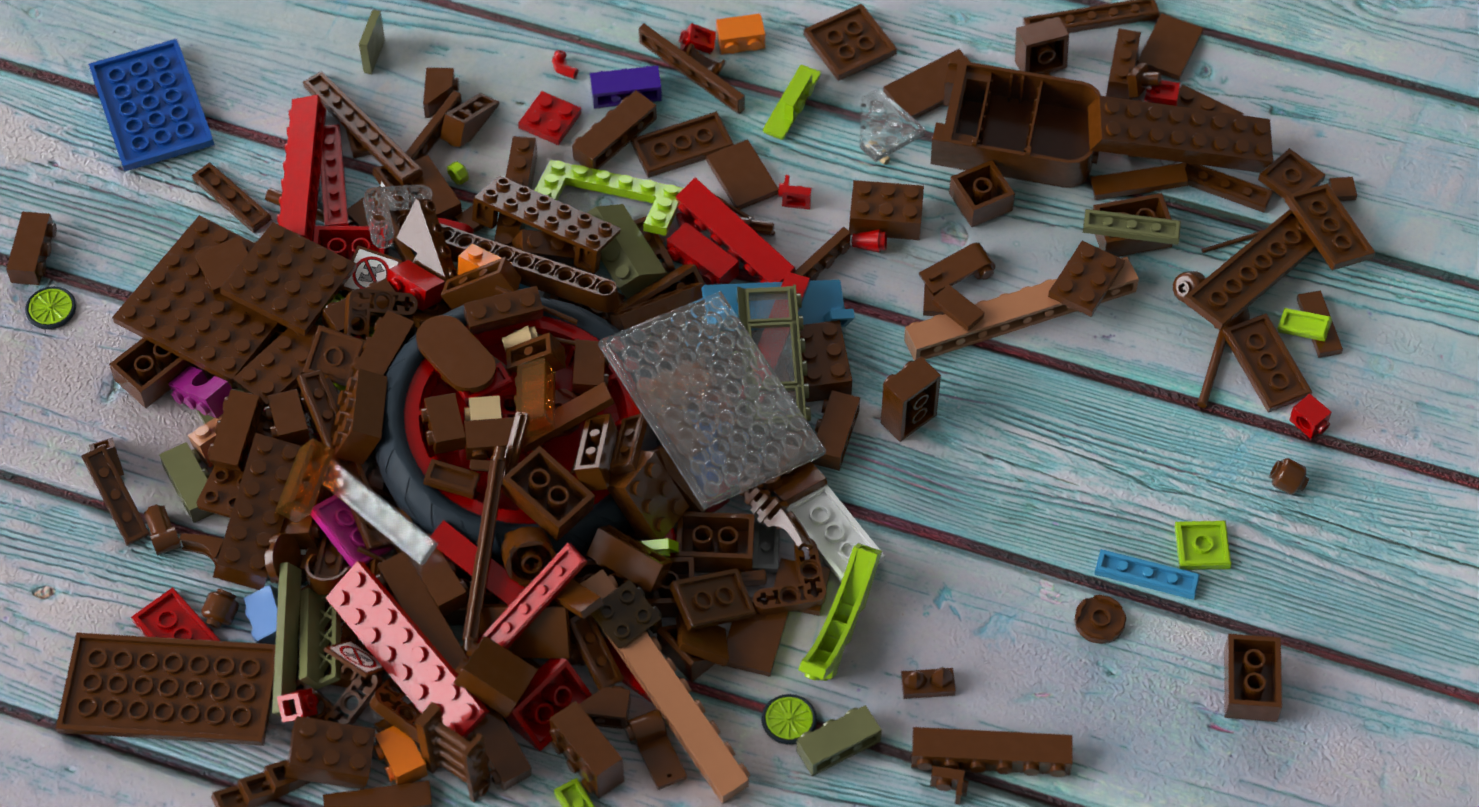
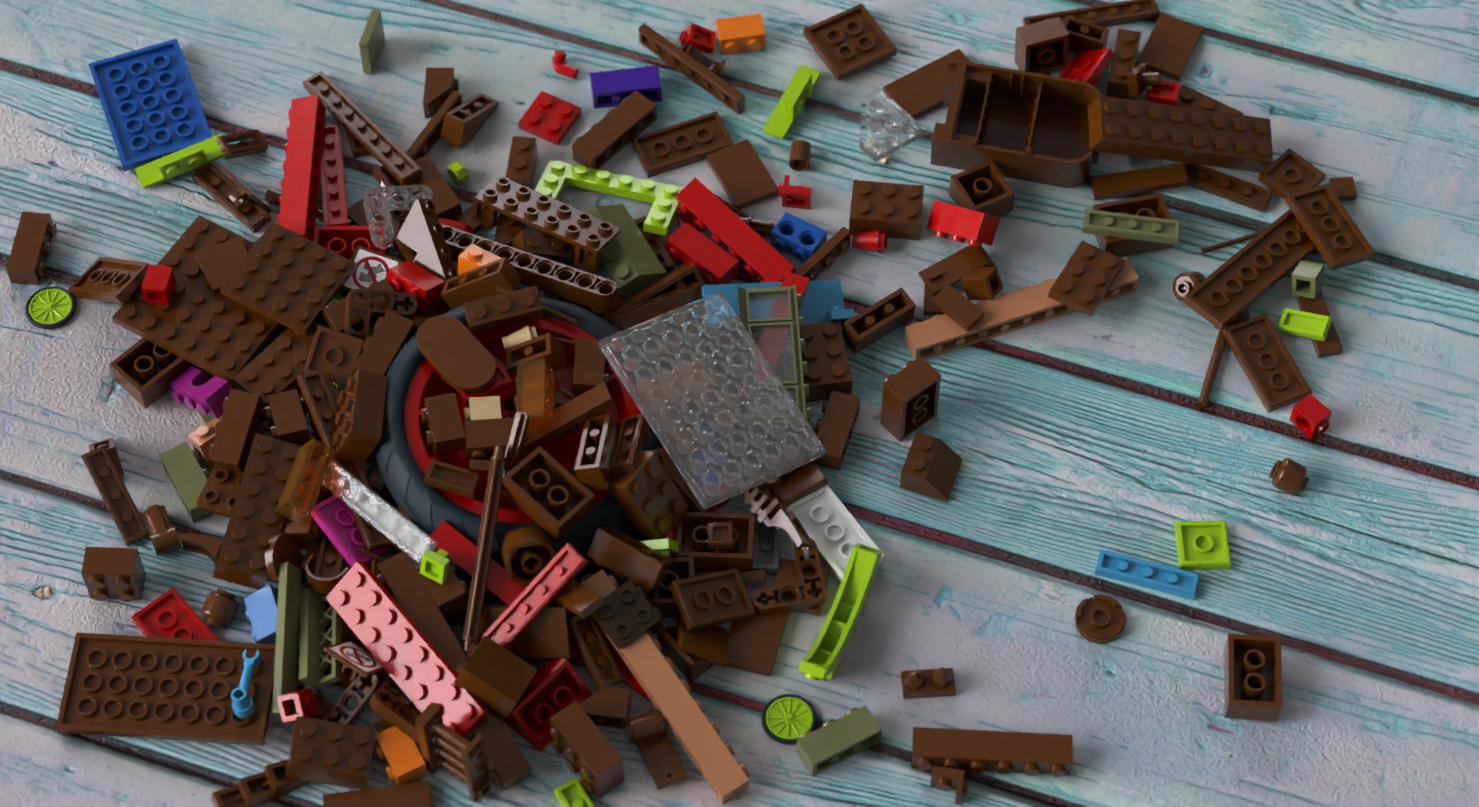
(110, 280): none -> reddish brown plate
(113, 573): none -> reddish brown brick
(158, 284): none -> red brick
(179, 162): none -> lime bracket
(242, 702): none -> dark azure brick
(243, 192): none -> reddish brown piece
(244, 146): none -> reddish brown tile
(435, 565): none -> lime tile
(720, 535): none -> reddish brown tile
(797, 237): none -> blue brick
(800, 155): none -> reddish brown beam
(878, 320): none -> reddish brown brick
(930, 467): none -> reddish brown slope
(962, 224): none -> red brick
(982, 283): none -> reddish brown brick
(1085, 36): none -> reddish brown brick
(1088, 65): none -> red plate
(1307, 279): none -> olive brick

